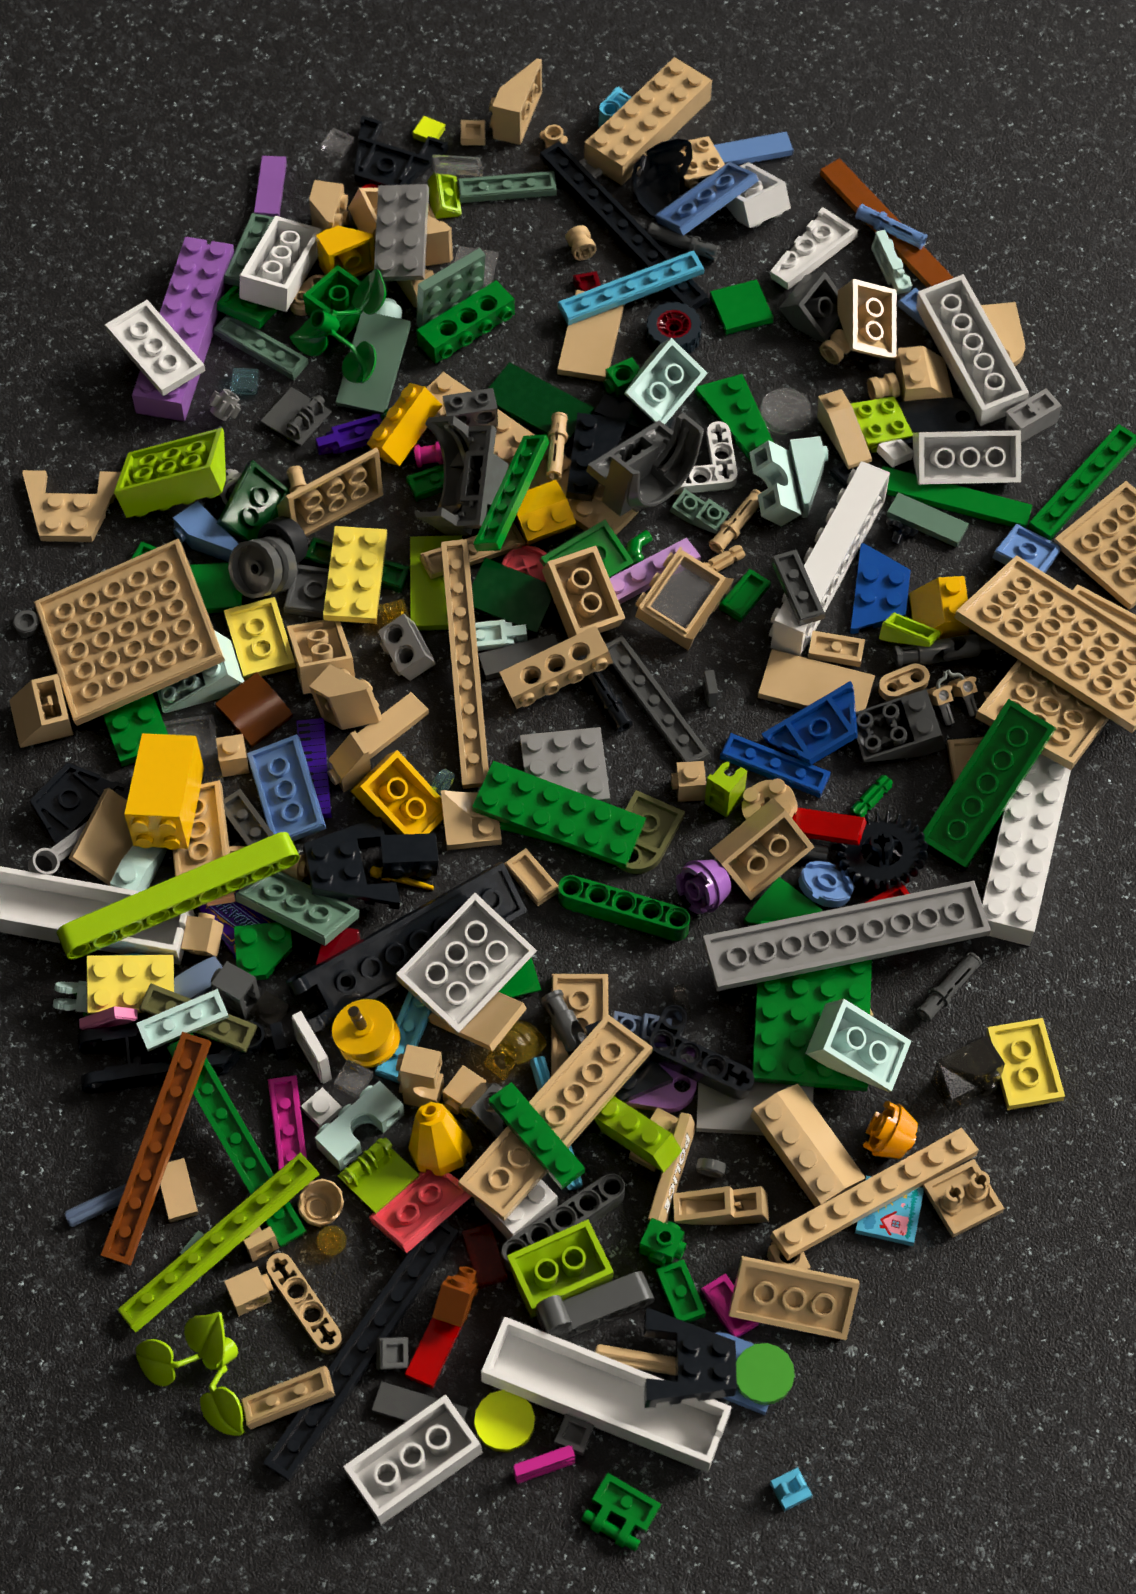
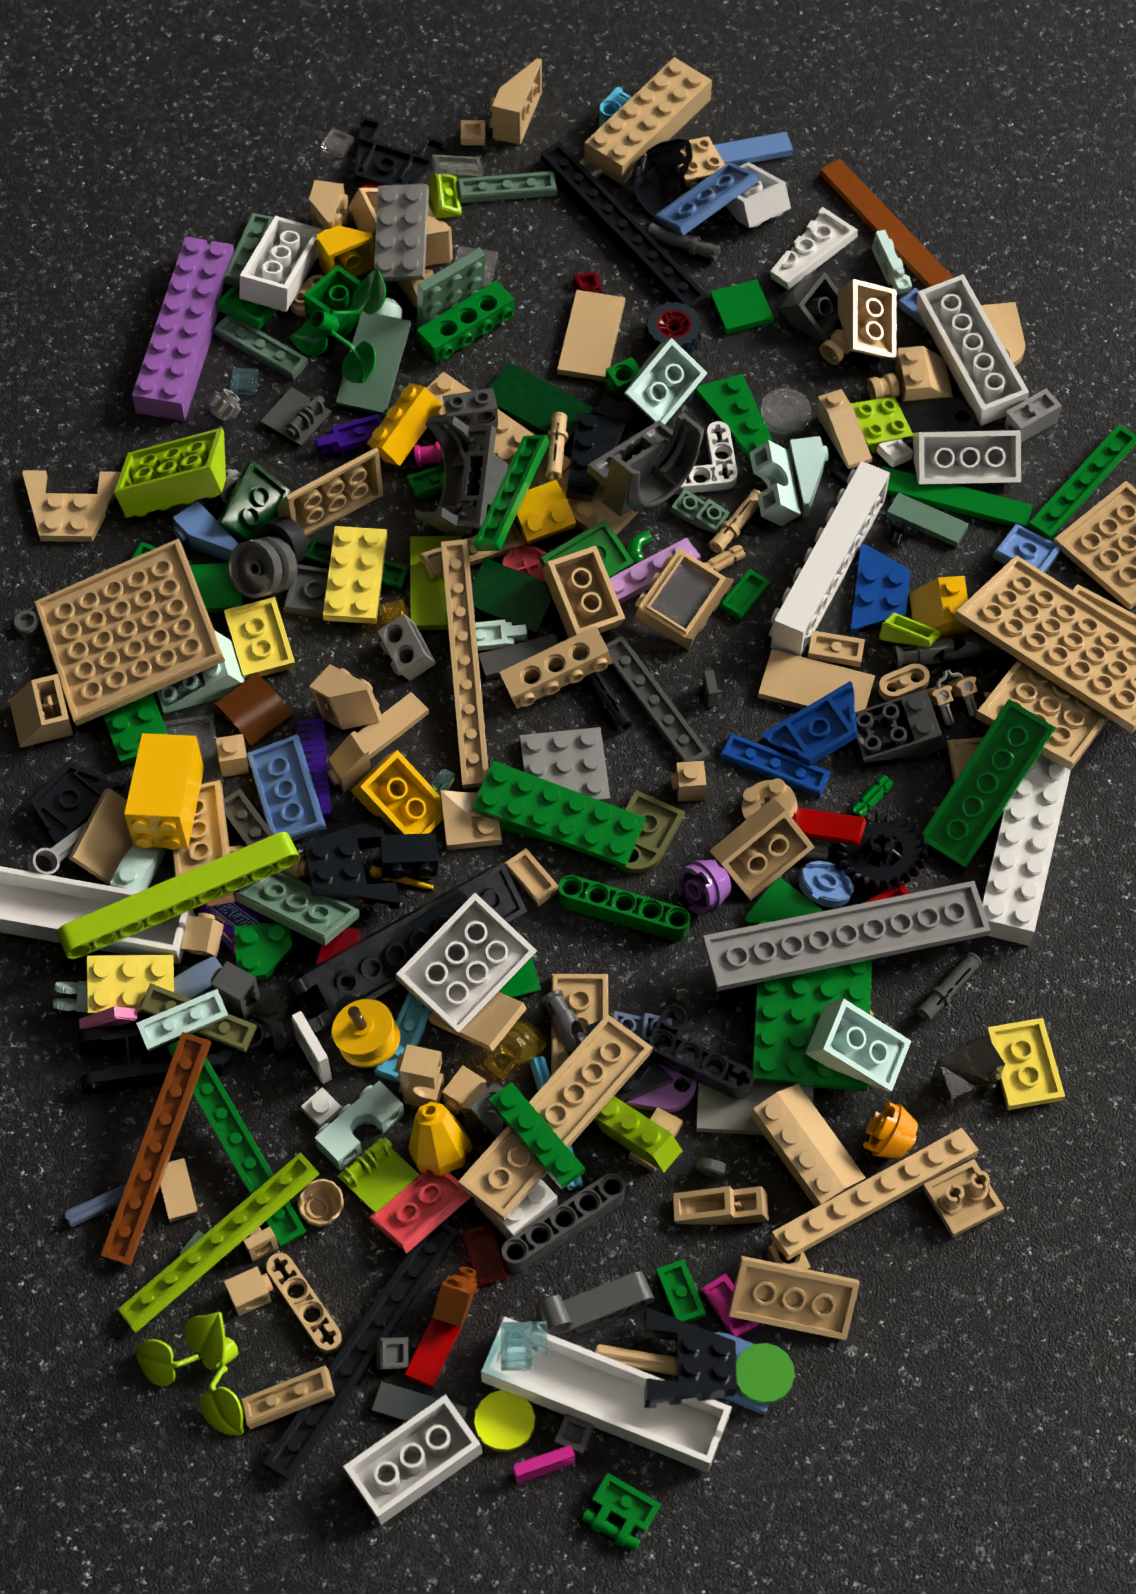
(155, 347): white plate -> none
(270, 186): medium lavender tile -> none
(286, 1119): dark pink tile -> none
(296, 478): tan pin -> none
(317, 646): tan slope -> none
(331, 1240): clear yellow tile -> none
(353, 1079): clear plate -> none
(428, 127): neon yellow tile -> none
(521, 1343): none -> clear light blue brick
(552, 135): tan plate -> none
(560, 1266): lime slope -> none
(580, 241): tan wheel -> none
(630, 287): medium azure tile -> none
(662, 1242): green brick -> none
(671, 1177): tan tile -> none
(725, 791): lime hinge -> none
(791, 1489): medium azure tile -> none
(798, 587): dark grey tile -> none
(883, 222): medium blue pin -> none
(895, 1221): medium azure tile -> none

